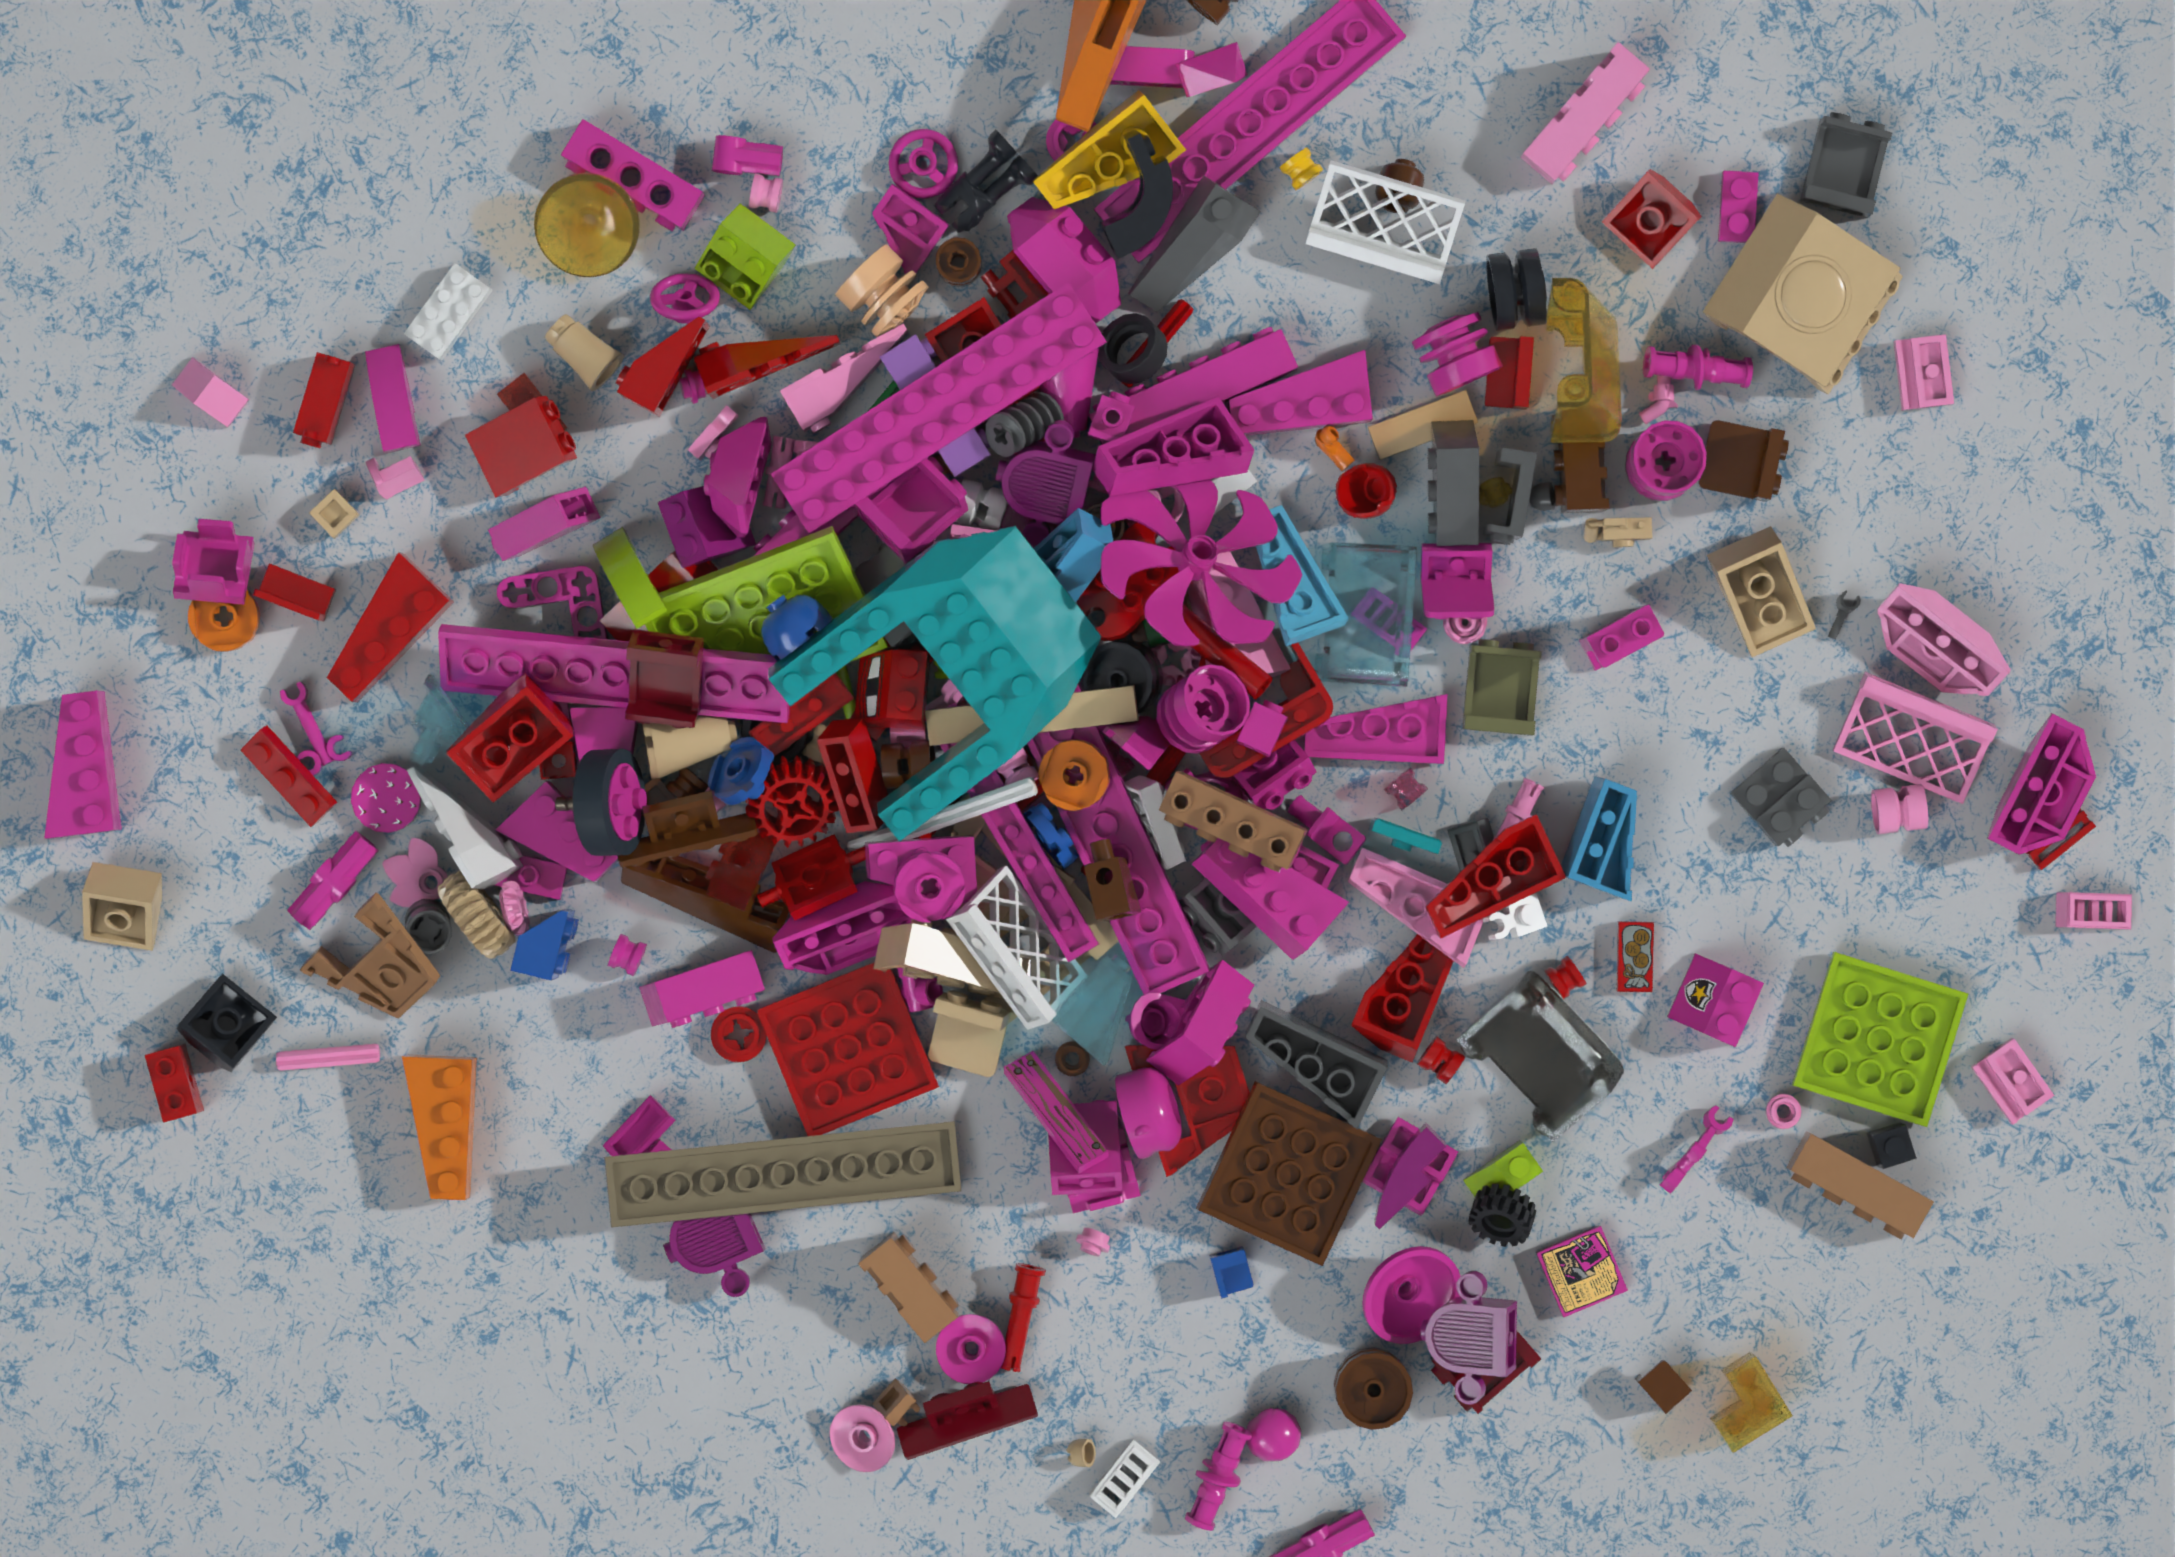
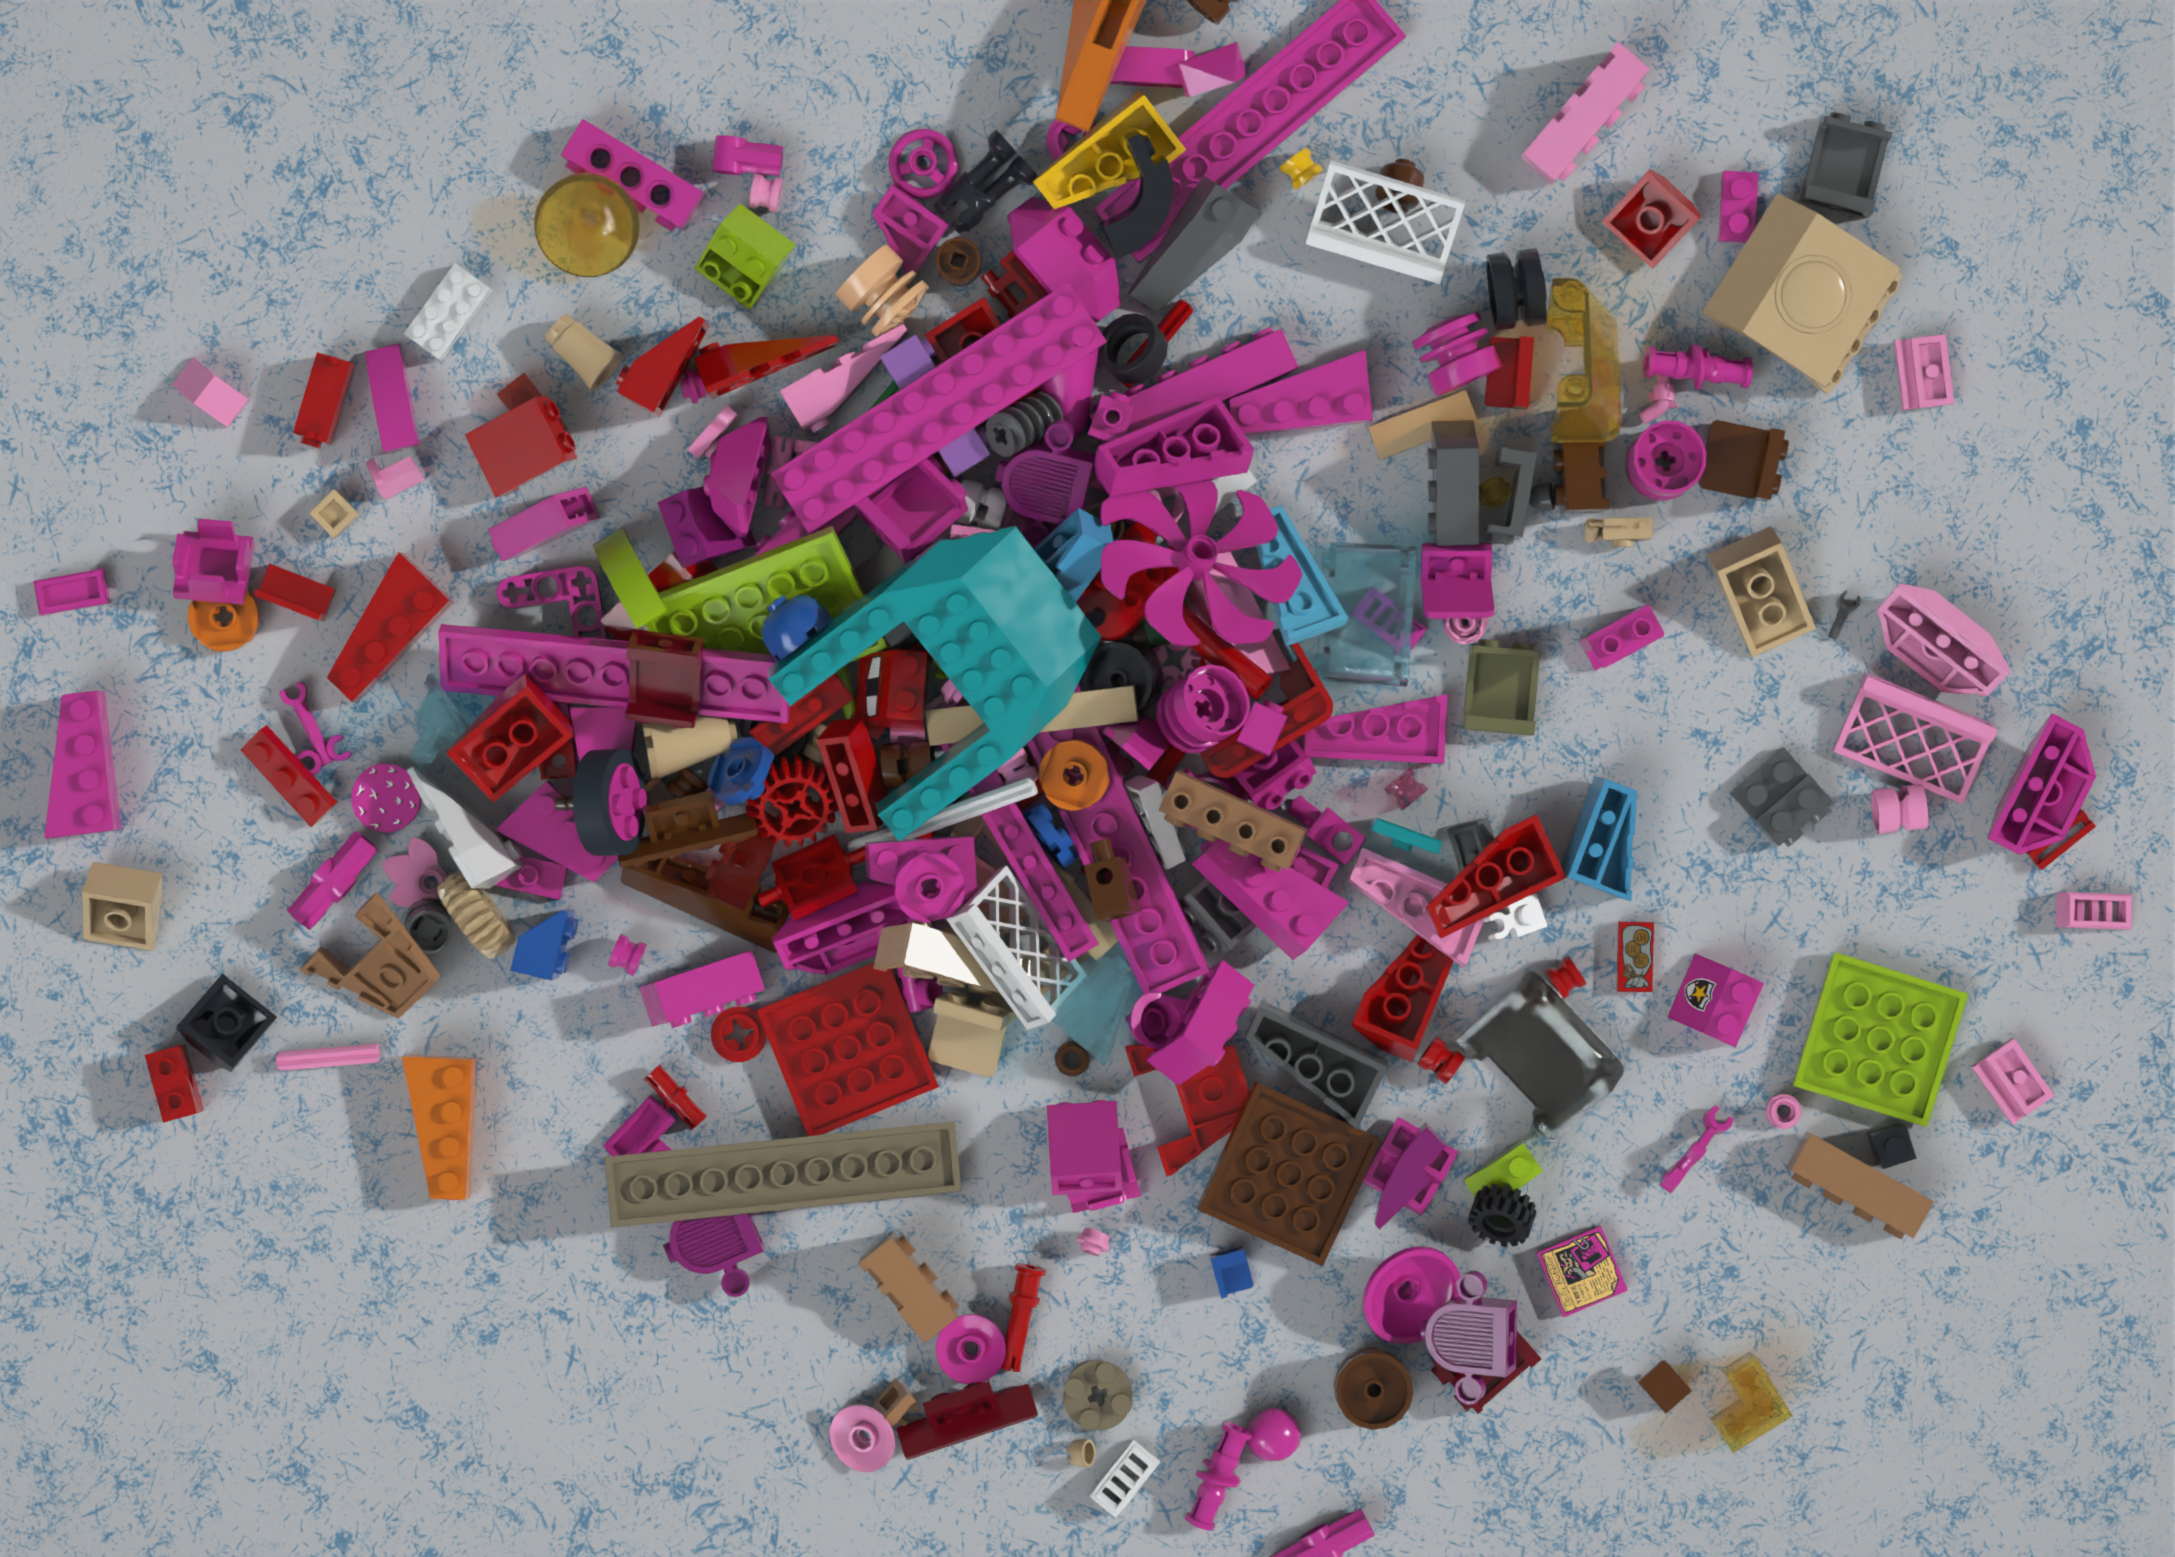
(72, 592): none -> dark pink tile
(514, 908): bright pink gear -> none
(675, 1097): none -> red pin
(683, 303): dark pink piece -> none
(1056, 1112): dark pink tile -> none
(1091, 1414): none -> dark tan plate
(1148, 1111): dark pink piece -> none
(1328, 442): orange arm -> none
(1366, 490): red hair -> none
(1522, 804): bright pink pin -> none

